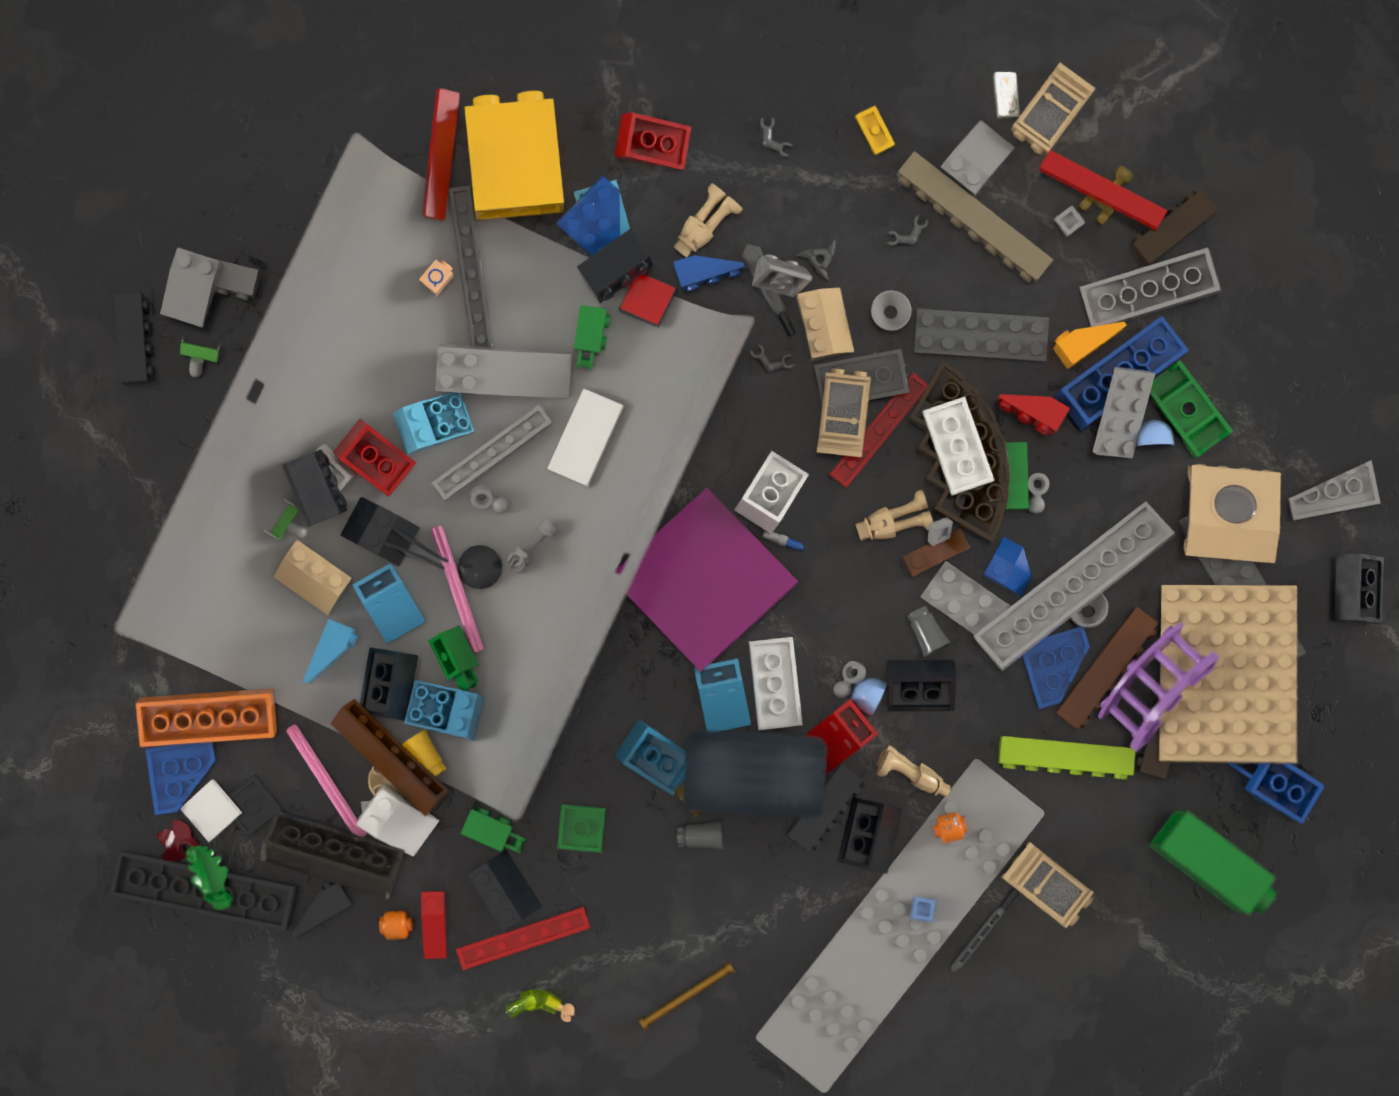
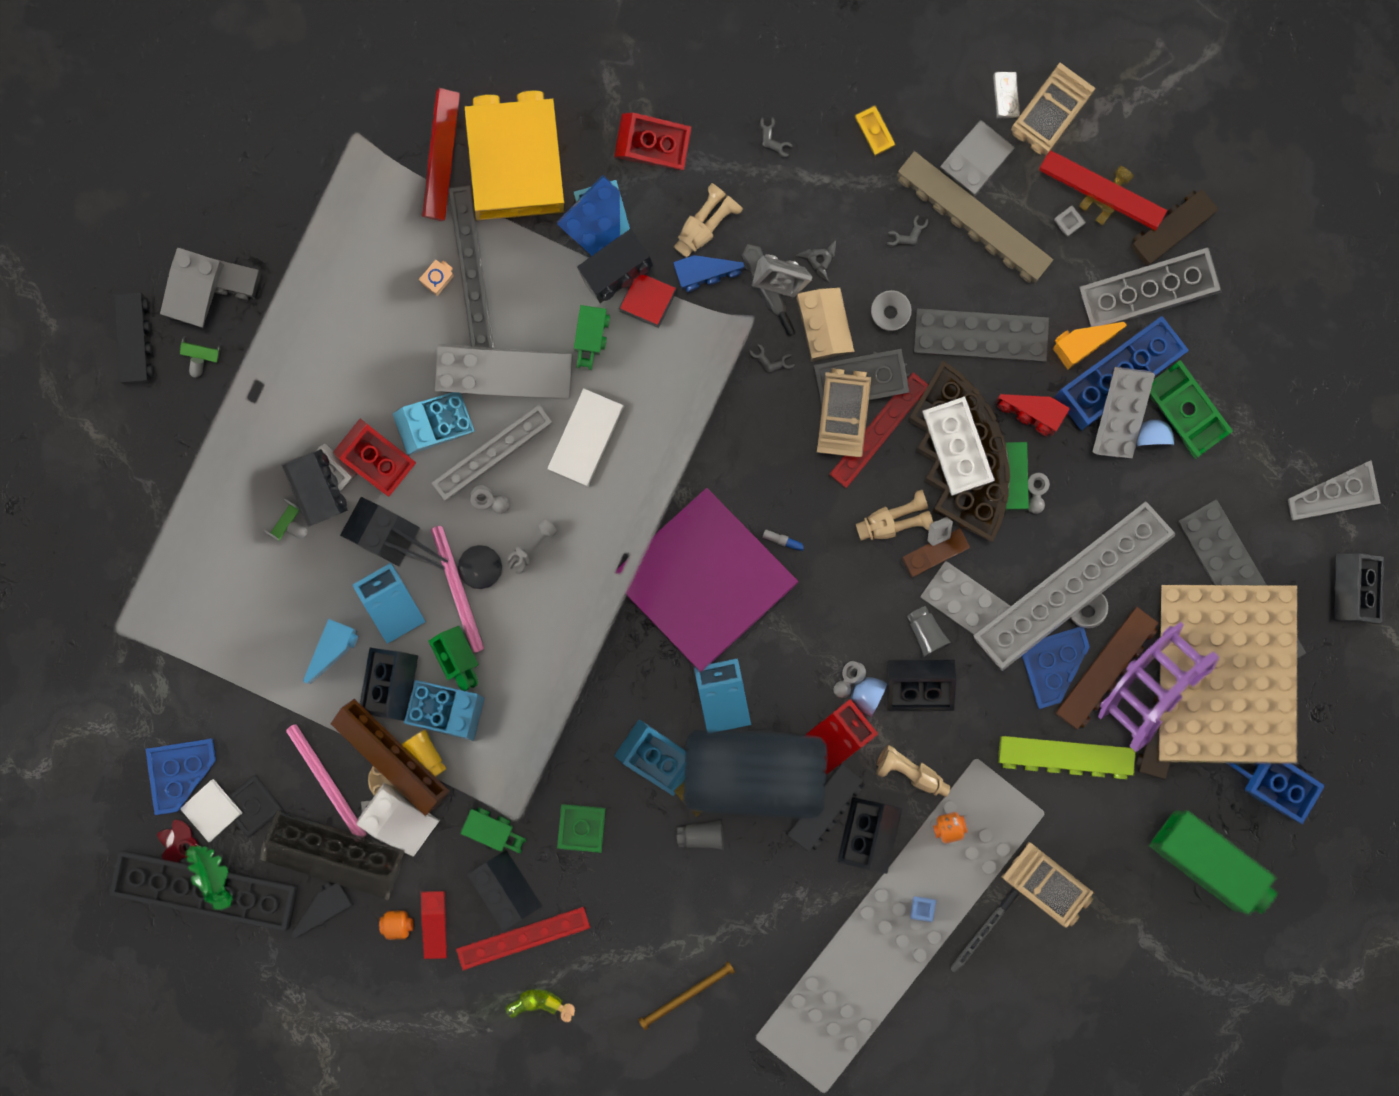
(206, 717): orange brick -> none
(312, 577): tan slope -> none
(771, 492): white slope -> none
(775, 683): white tile -> none
(1009, 567): blue slope -> none
(1233, 513): tan panel -> none

